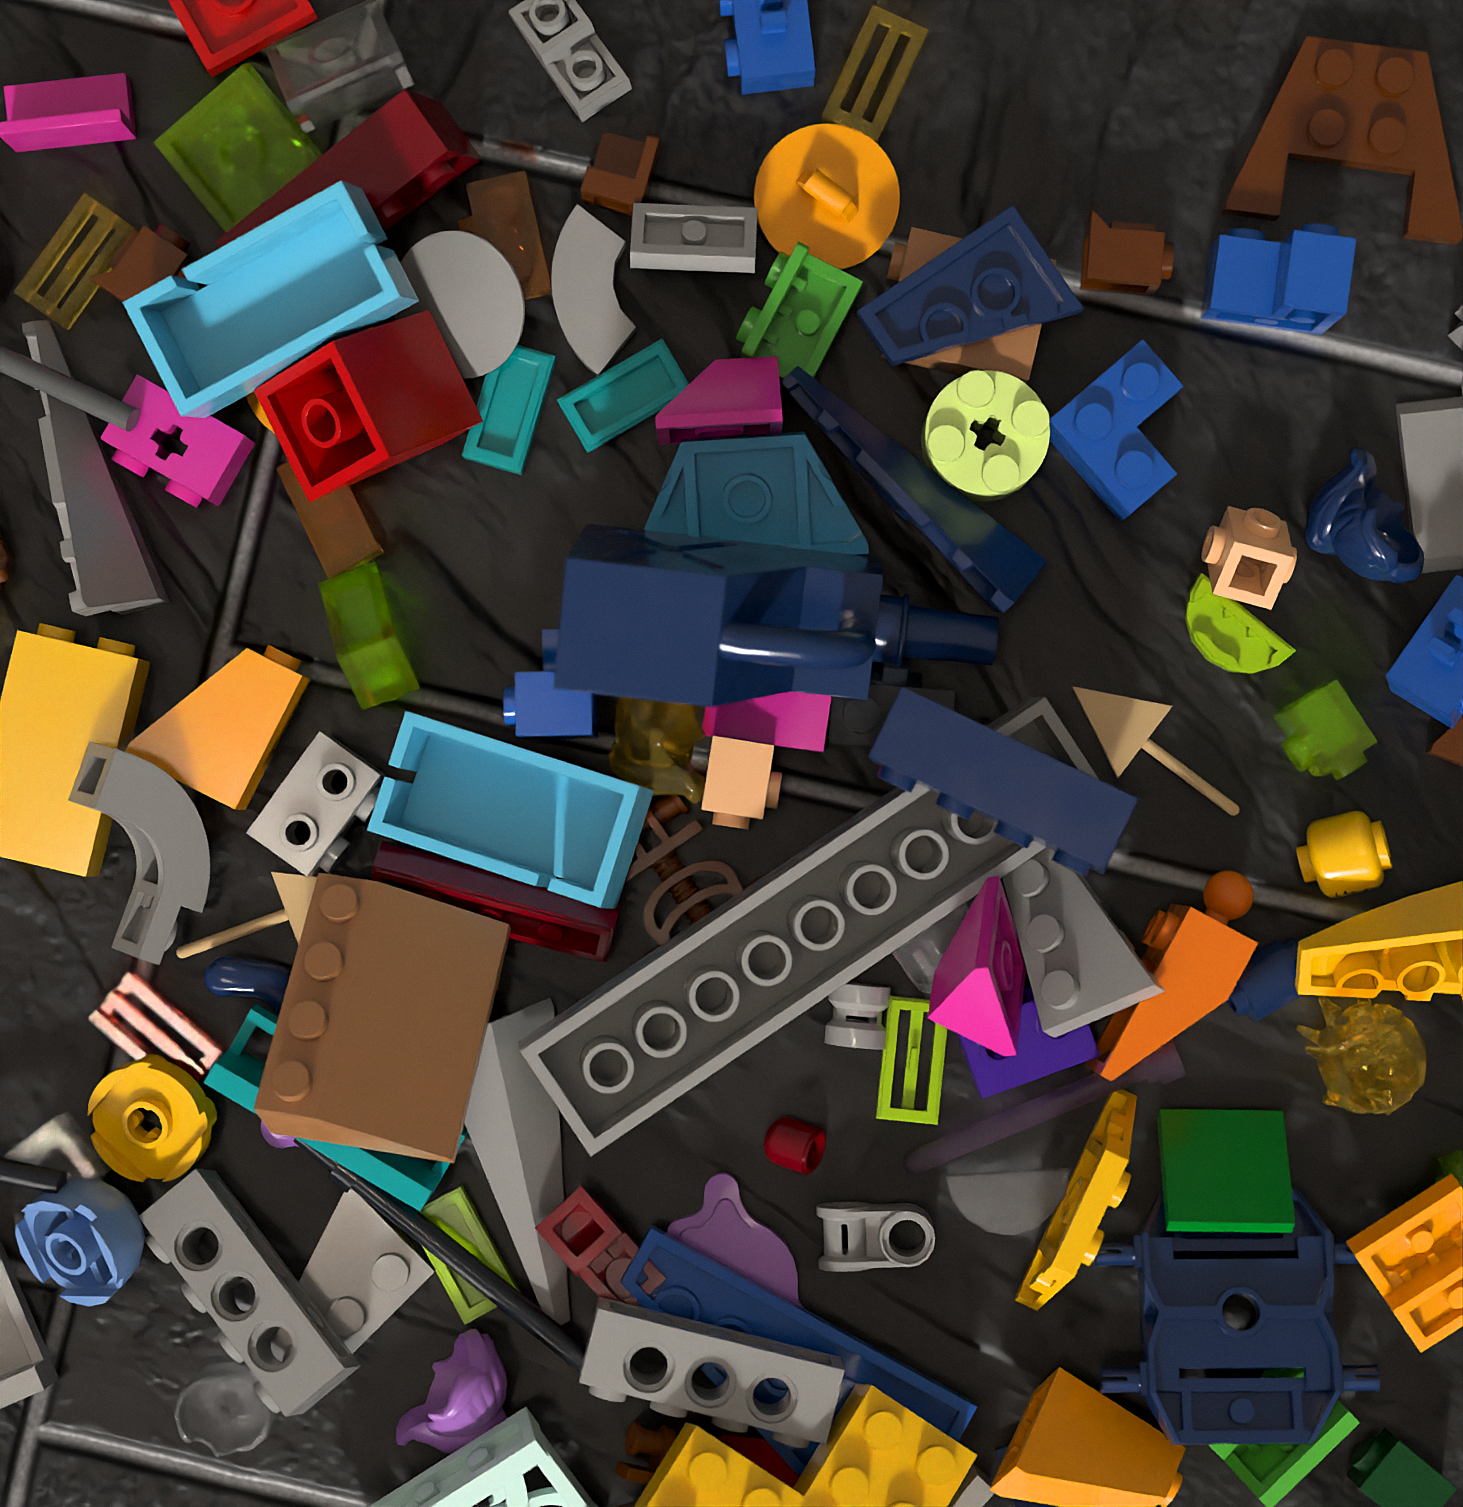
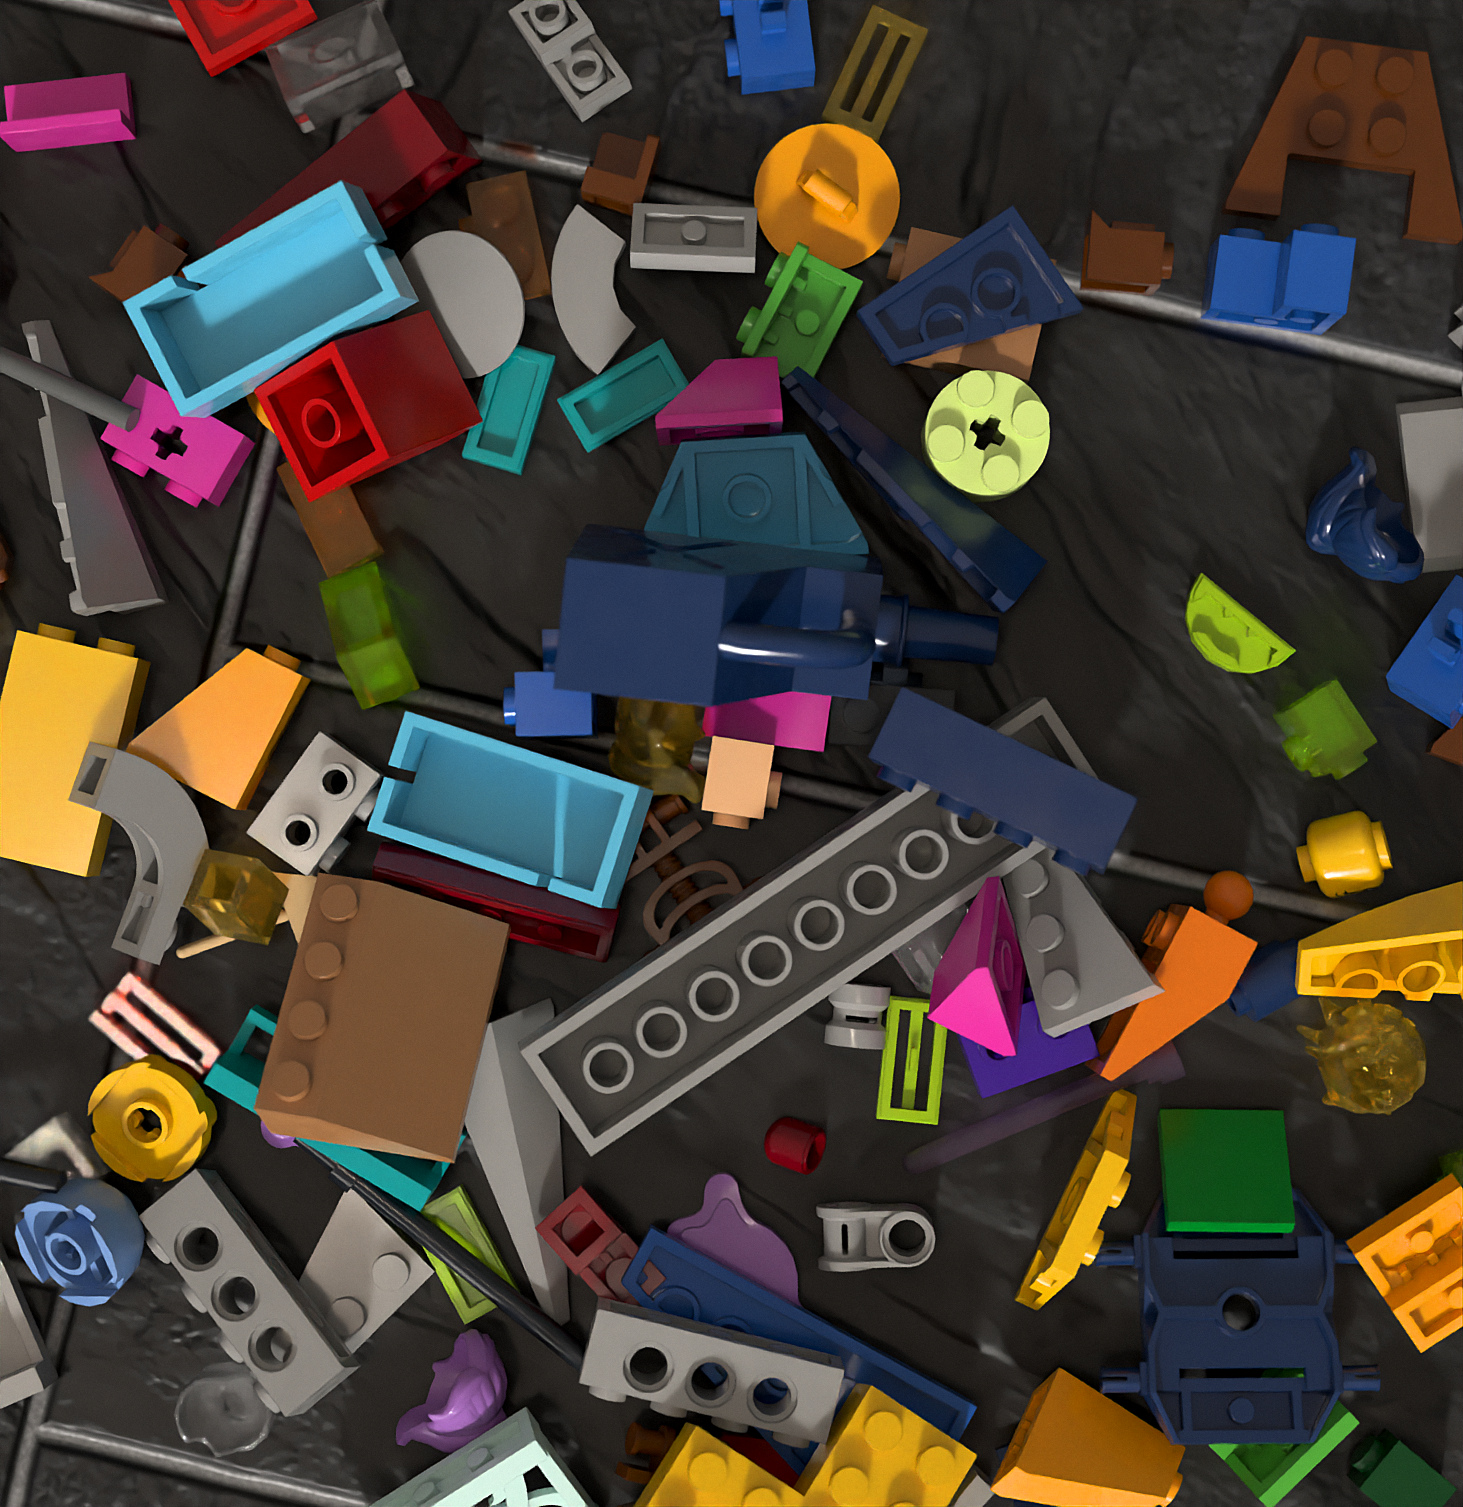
(57, 247): clear yellow tile -> none
(236, 896): none -> clear yellow brick
(237, 147): clear neon green hinge -> none
(247, 979): dark blue arm -> none
(1008, 1199): clear tile -> none
(1102, 435): blue brick -> none
(1125, 728): tan piece -> none
(1249, 556): light nougat brick -> none

